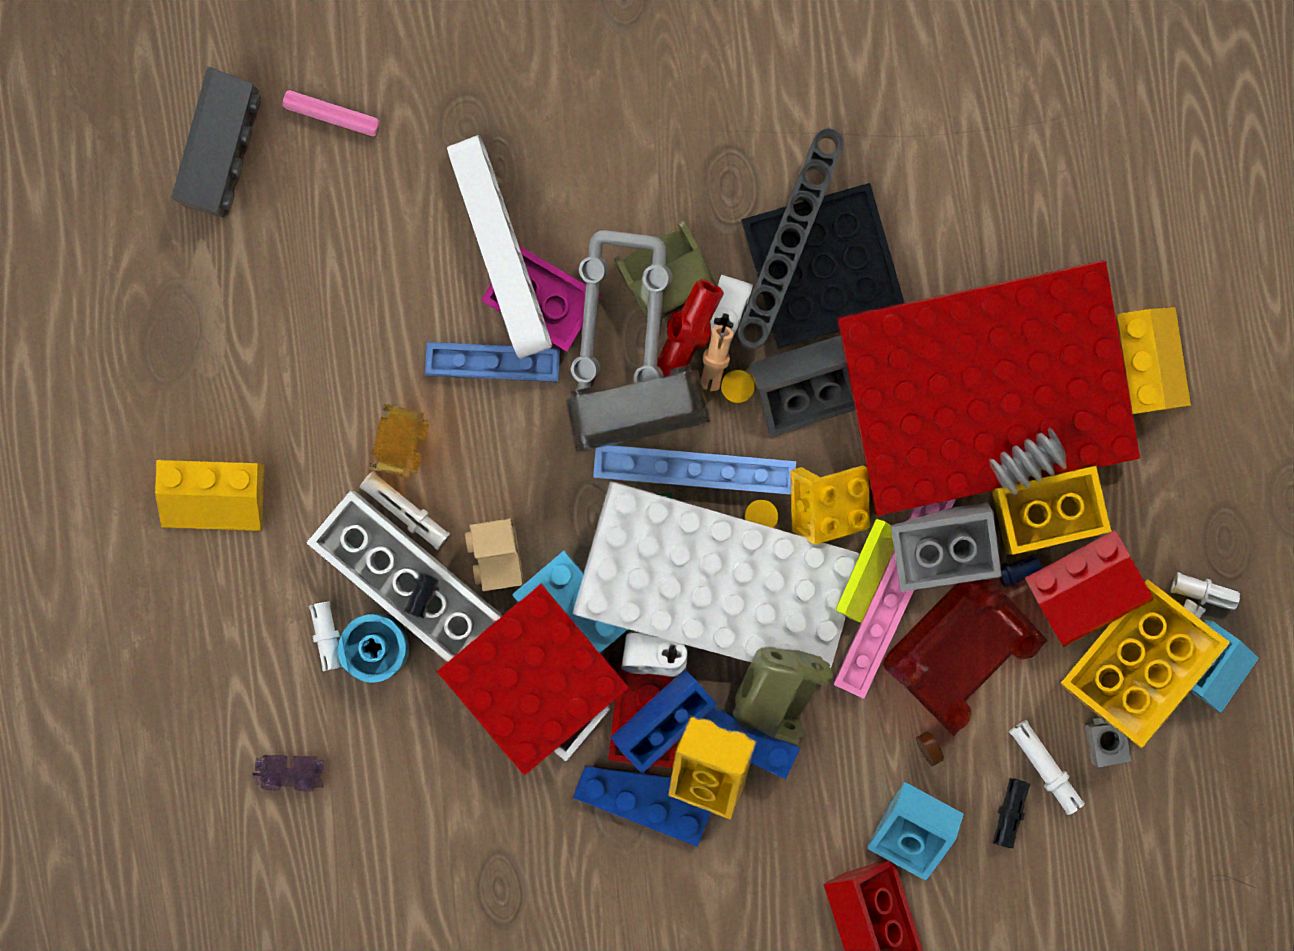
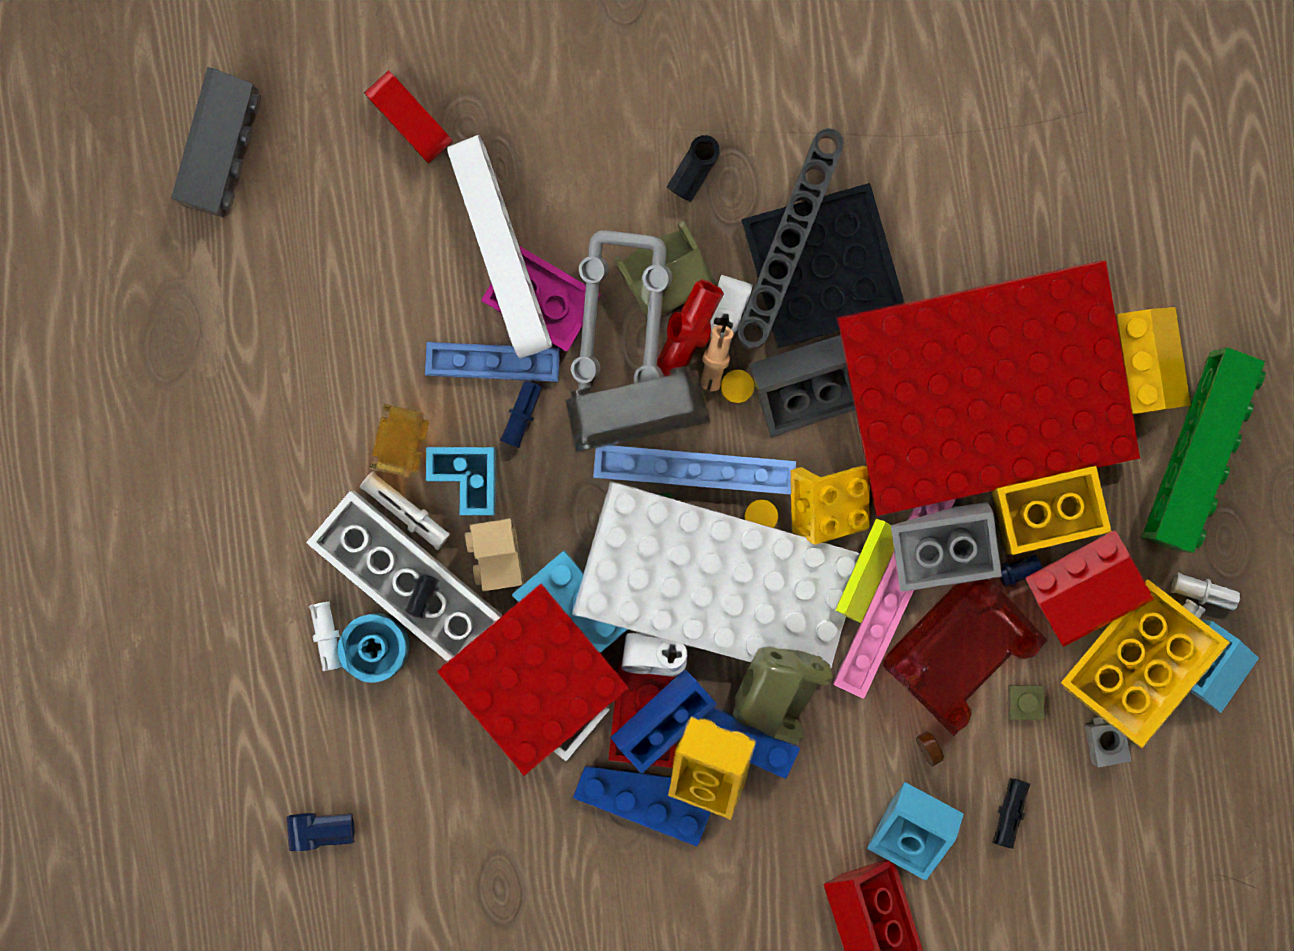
(210, 495): yellow slope -> none
(276, 774): clear purple hinge -> none
(310, 831): none -> dark blue piece
(331, 113): bright pink axle -> none
(408, 117): none -> red beam
(473, 469): none -> medium azure brick
(521, 414): none -> dark blue axle
(693, 170): none -> black piece
(1026, 702): none -> olive plate
(1029, 462): light grey piece -> none
(1054, 778): white pin -> none
(1203, 450): none -> green brick

